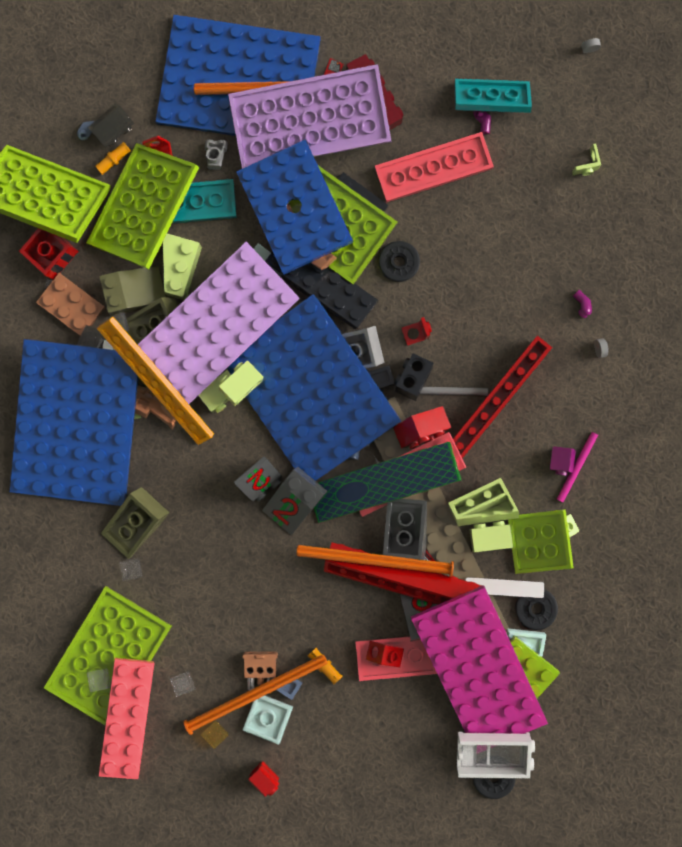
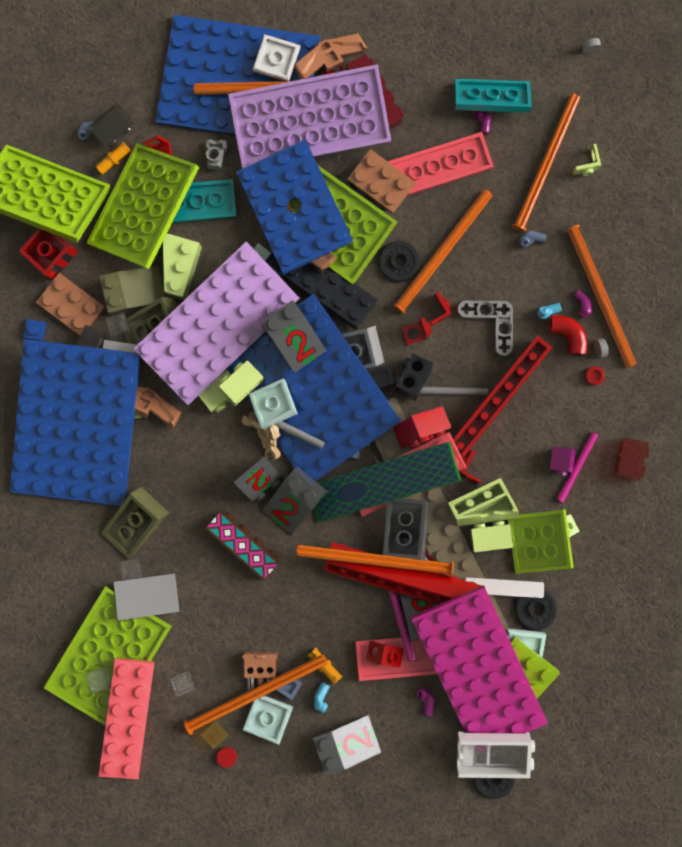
(35, 330): none -> blue plate
(146, 596): none -> light grey piece
(155, 380): light orange plate -> none
(226, 757): none -> red tile
(242, 545): none -> brick
(264, 779): red brick -> none
(268, 435): none -> tan piece
(273, 404): none -> light aqua plate
(276, 58): none -> white plate
(293, 336): none -> dark grey slope
(298, 433): none -> light grey bar
(319, 705): none -> medium azure arm
(329, 54): none -> nougat plate
(346, 745): none -> slope
(381, 181): none -> nougat plate
(402, 626): none -> dark pink bar
(428, 700): none -> magenta arm
(442, 251): none -> orange axle
(444, 305): none -> red bracket
(467, 459): none -> red bracket
(499, 319): none -> light grey beam
(531, 237): none -> sand blue arm
(545, 311): none -> medium azure arm
(546, 163): none -> orange axle
(572, 331): none -> red cylinder
(594, 376): none -> red tile
(601, 296): none -> orange axle
(631, 459): none -> clear red brick

